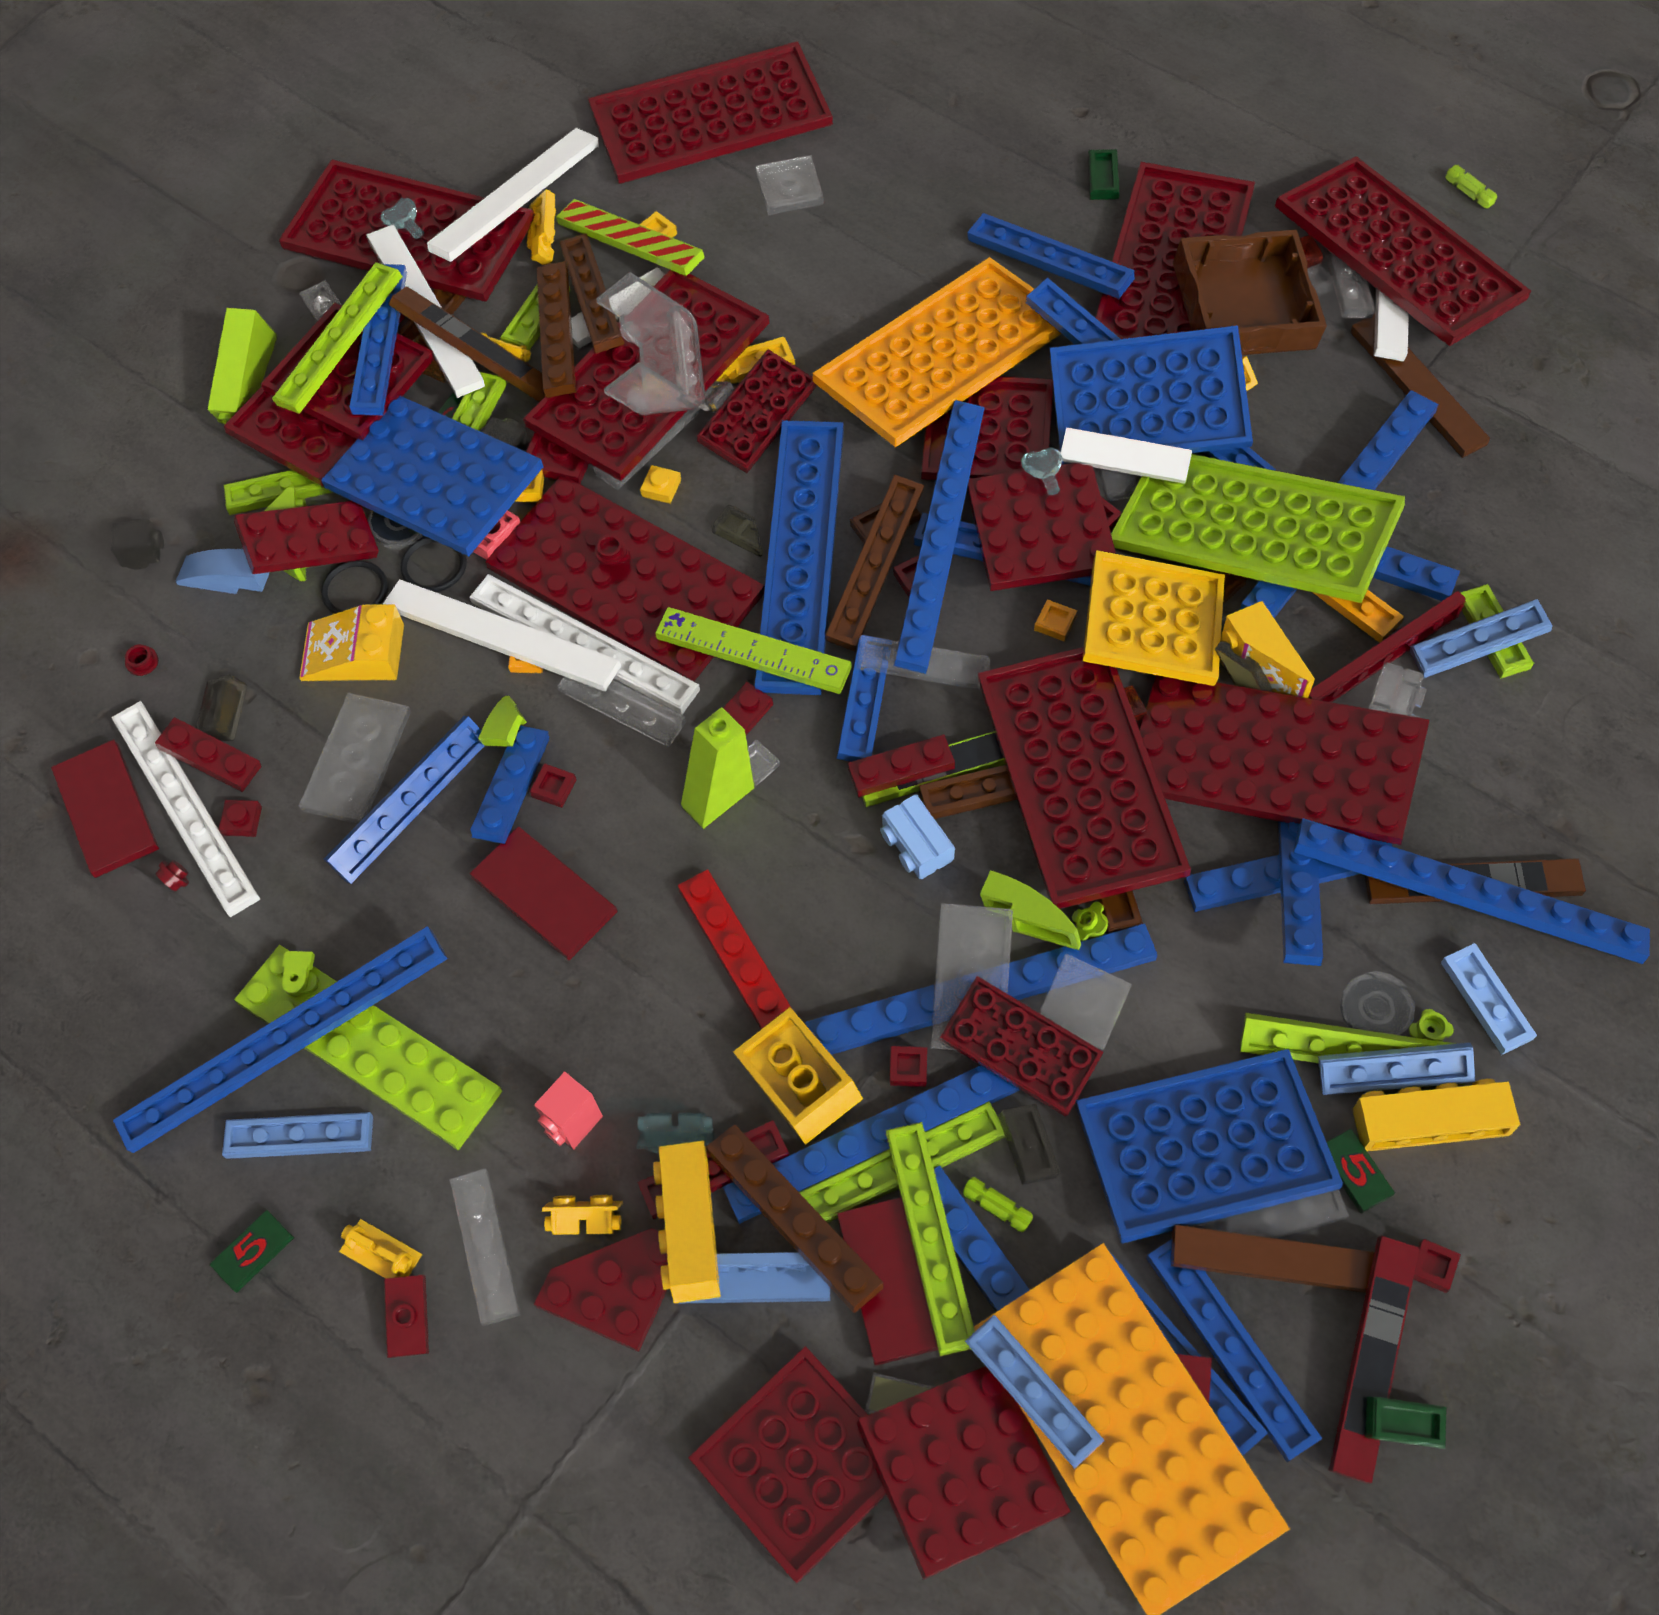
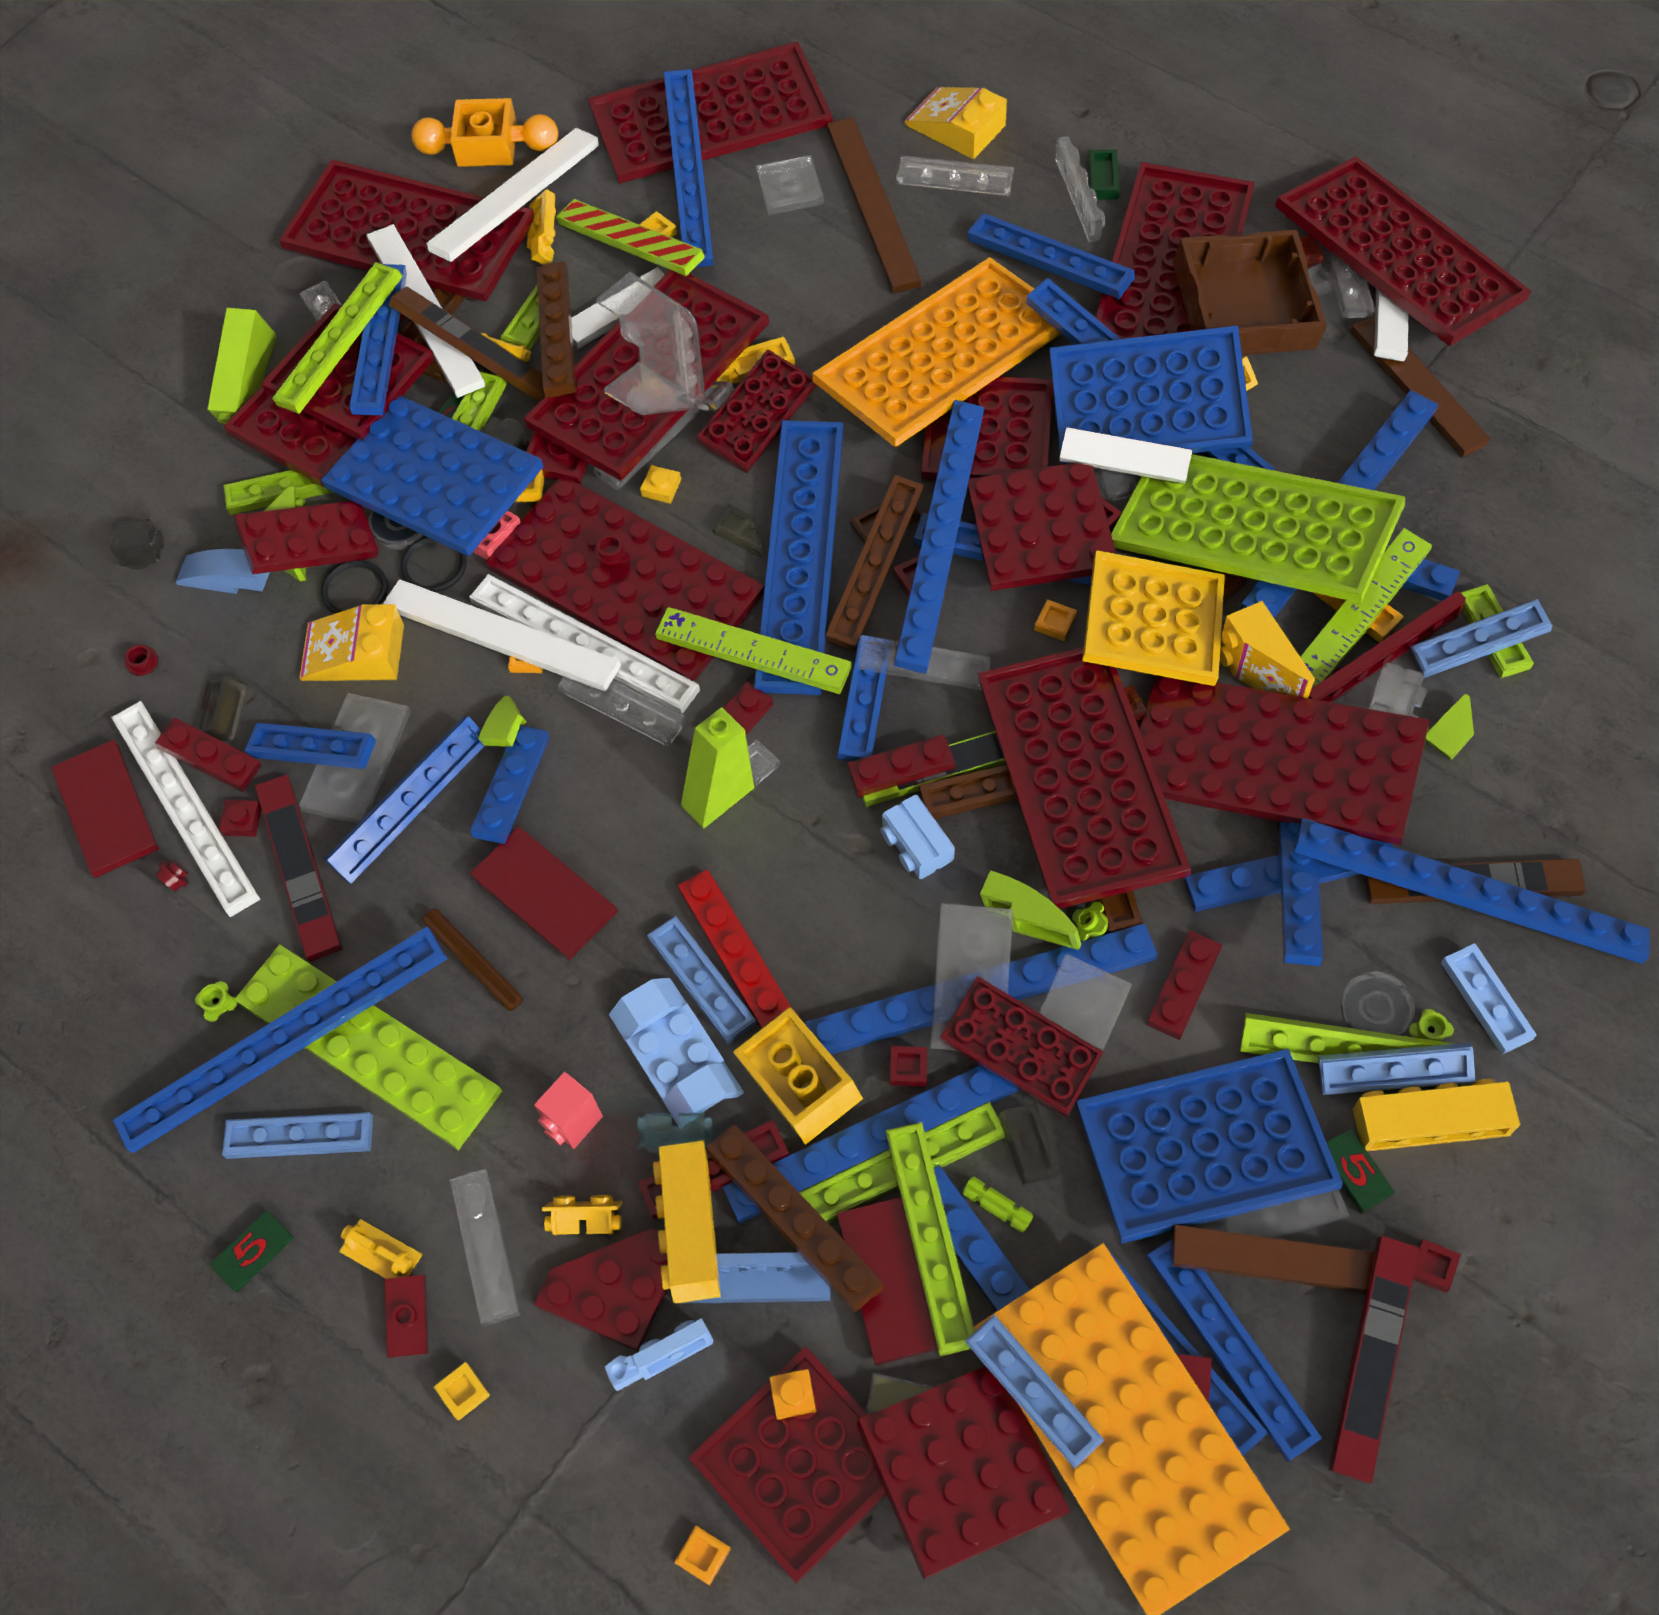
(209, 994): none -> lime plate
(296, 965): lime piece -> none
(298, 868): none -> tile
(310, 745): none -> blue plate
(402, 216): clear light blue rock -> none
(462, 1391): none -> yellow plate
(472, 960): none -> reddish brown axle
(484, 133): none -> light orange brick
(553, 785): dark red plate -> none
(589, 286): reddish brown tile -> none
(659, 1354): none -> light blue hinge
(673, 1048): none -> light blue piece
(688, 162): none -> blue plate
(702, 980): none -> medium blue tile
(702, 1555): none -> light orange tile
(792, 1394): none -> light orange plate
(873, 205): none -> reddish brown tile
(955, 175): none -> clear tile
(960, 118): none -> yellow slope
(1044, 466): clear light blue rock -> none
(1078, 188): none -> clear plate
(1184, 985): none -> dark red plate
(1242, 671): tile -> none
(1355, 618): none -> lime tile
(1406, 1422): dark green tile -> none
(1453, 729): none -> lime slope
(1471, 186): lime axle -> none

